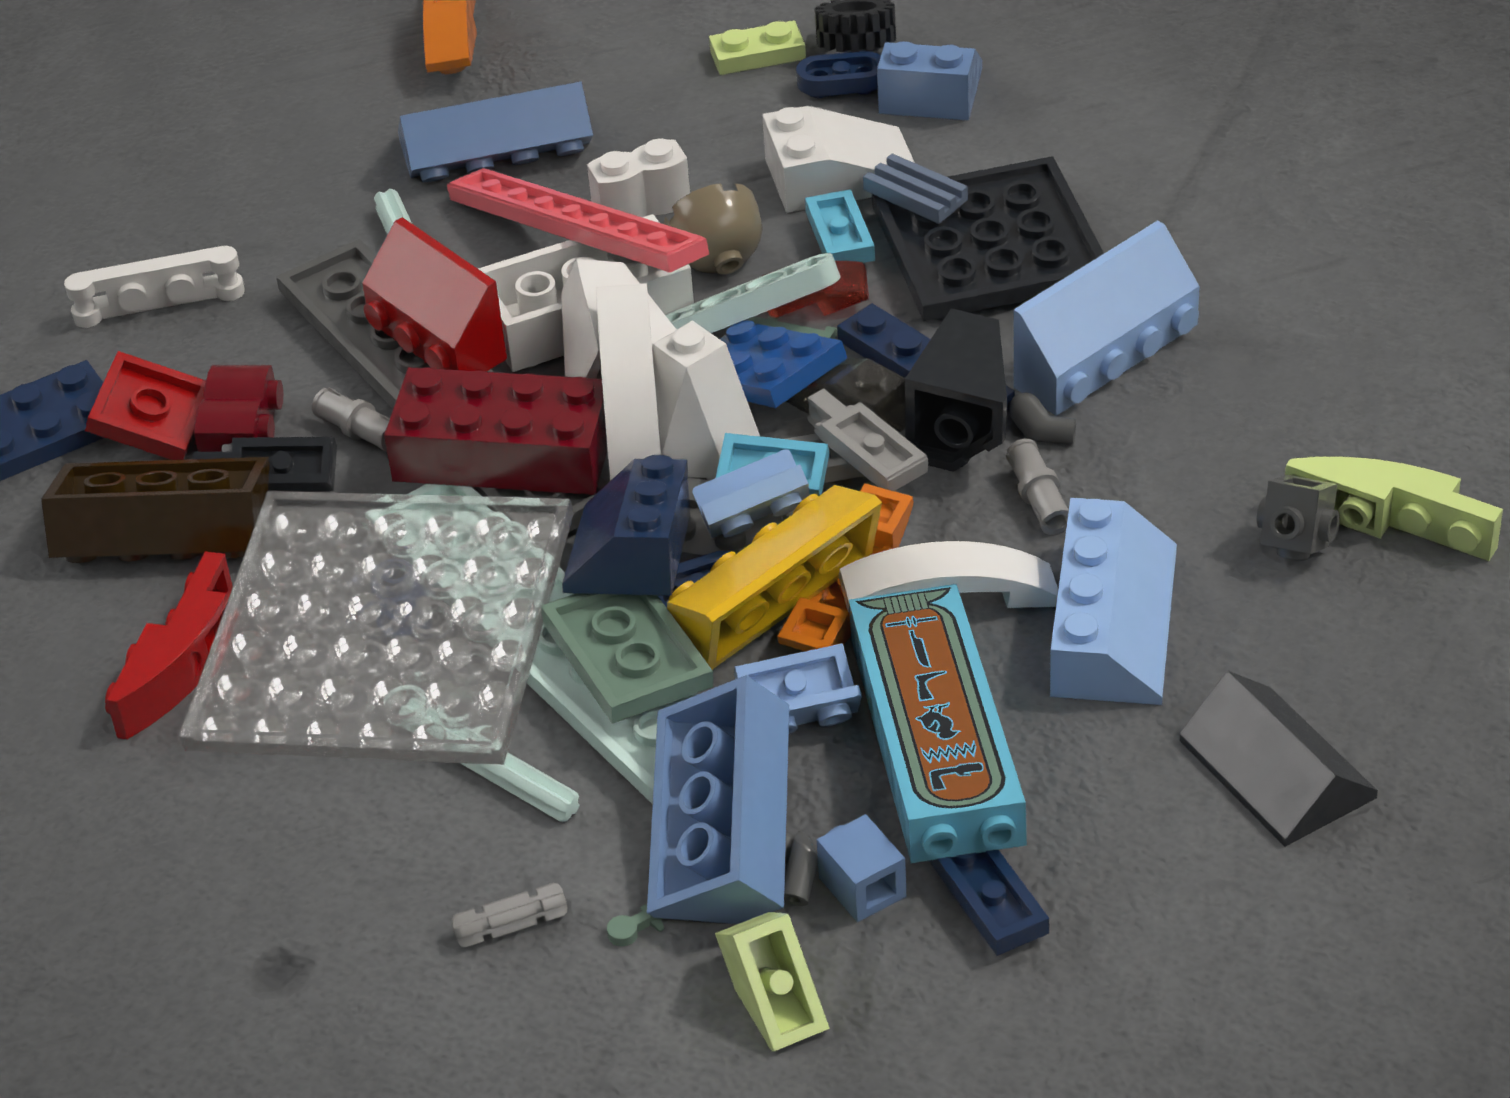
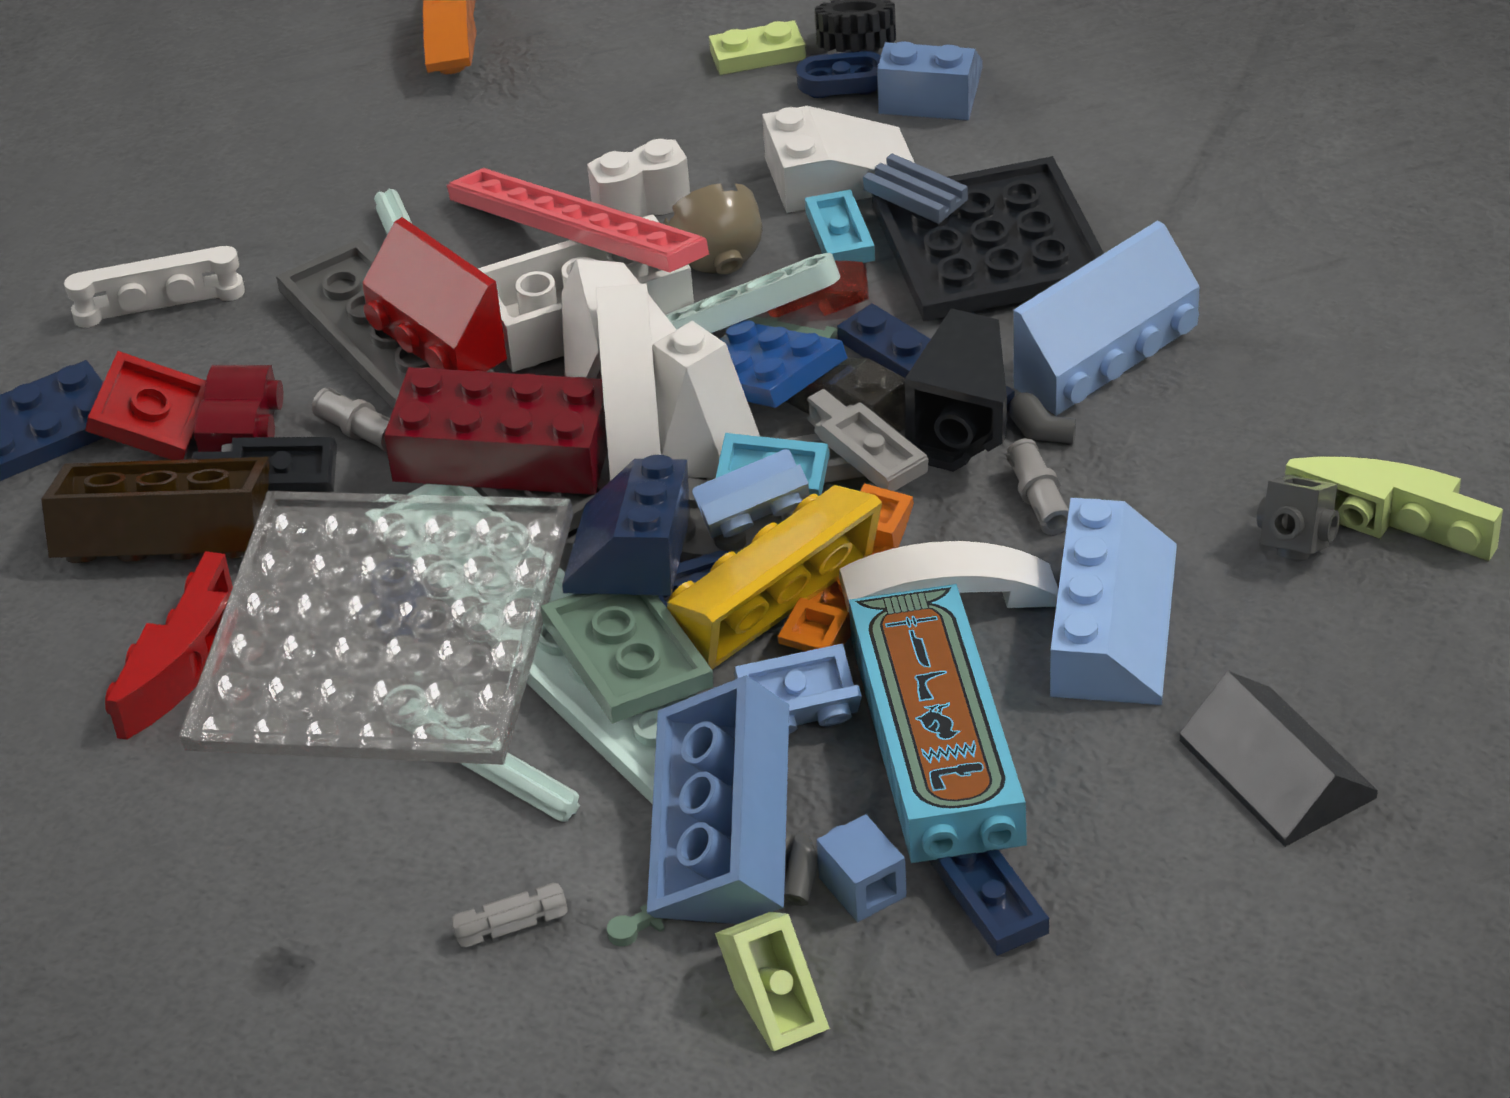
(495, 130): medium blue slope -> none

